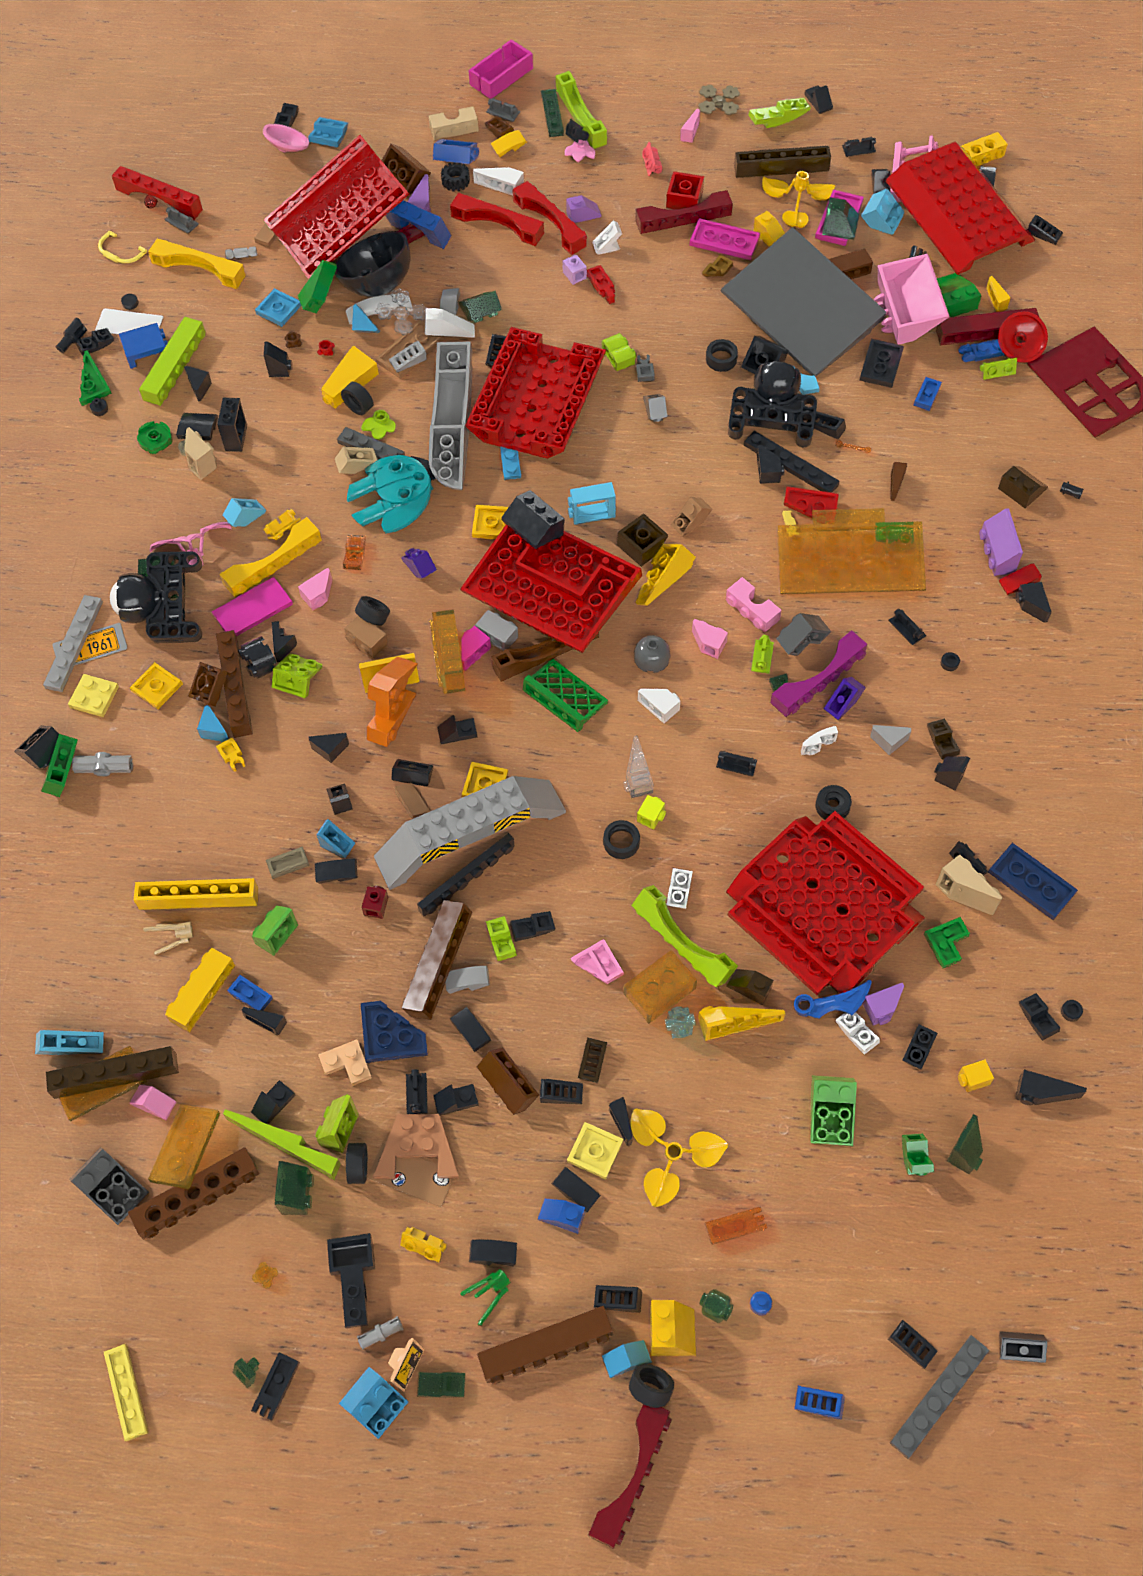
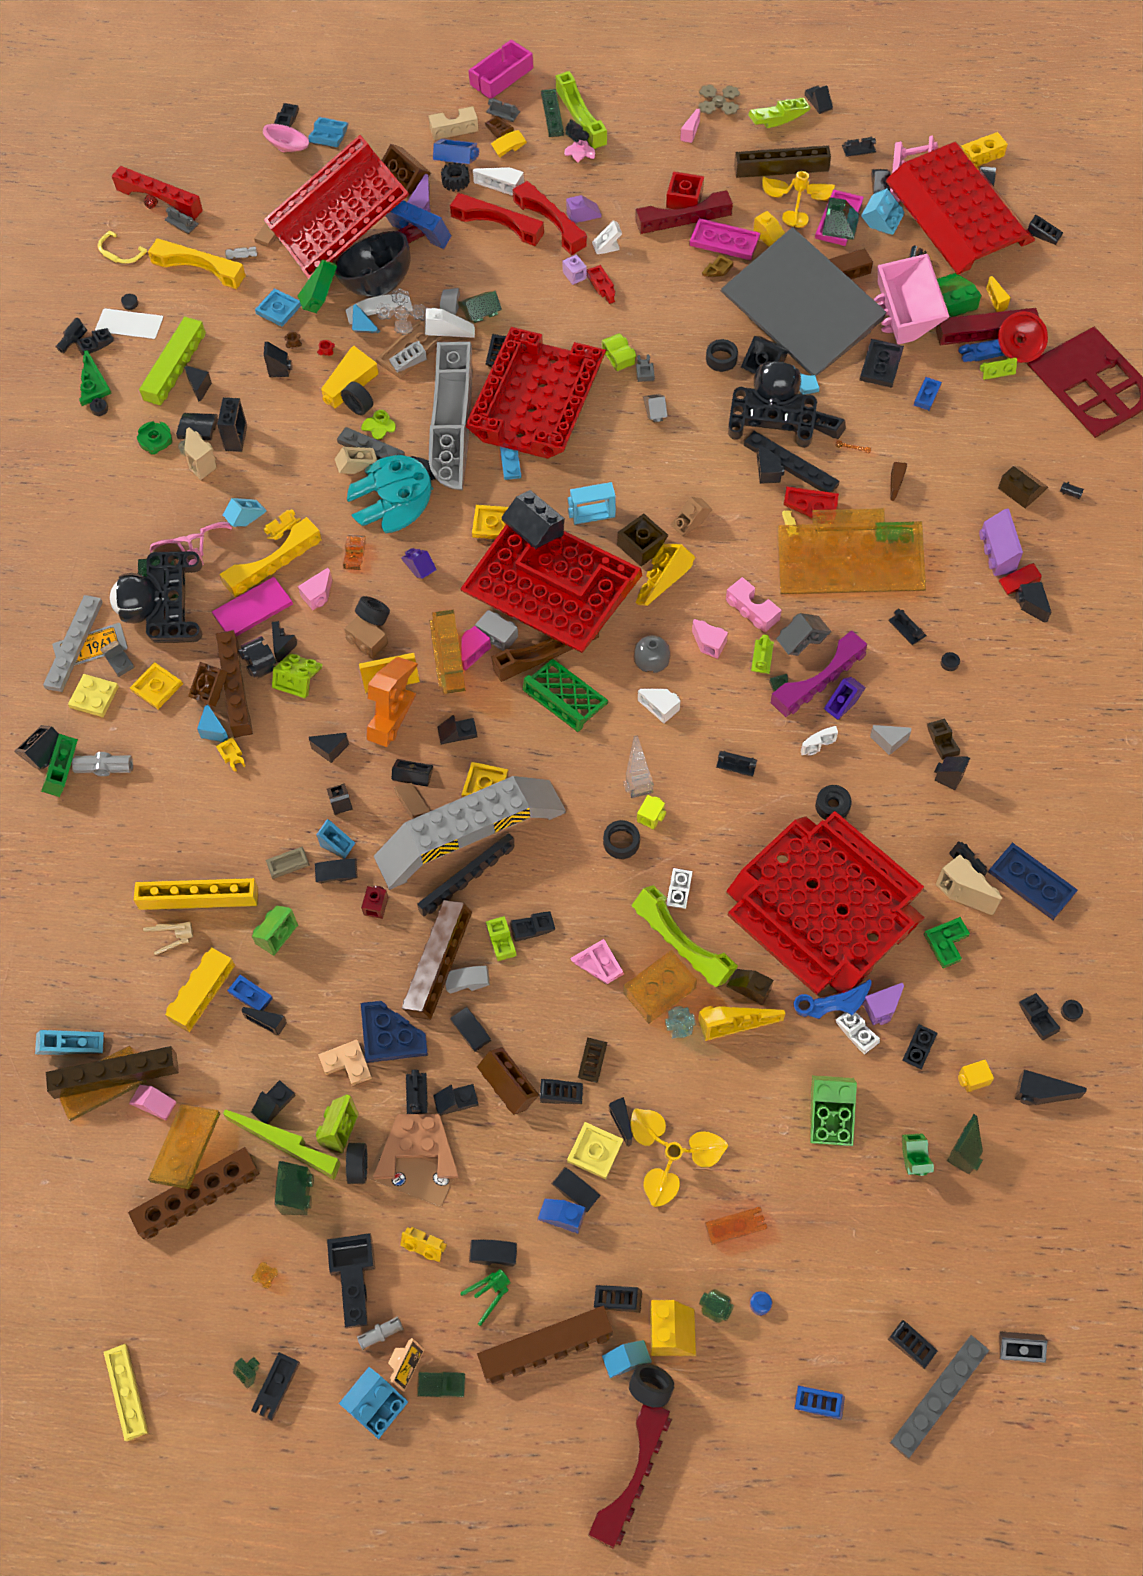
(109, 1185): dark grey slope -> none
(117, 658): none -> dark grey slope
(142, 342): blue panel -> none
(651, 159): coral hinge -> none

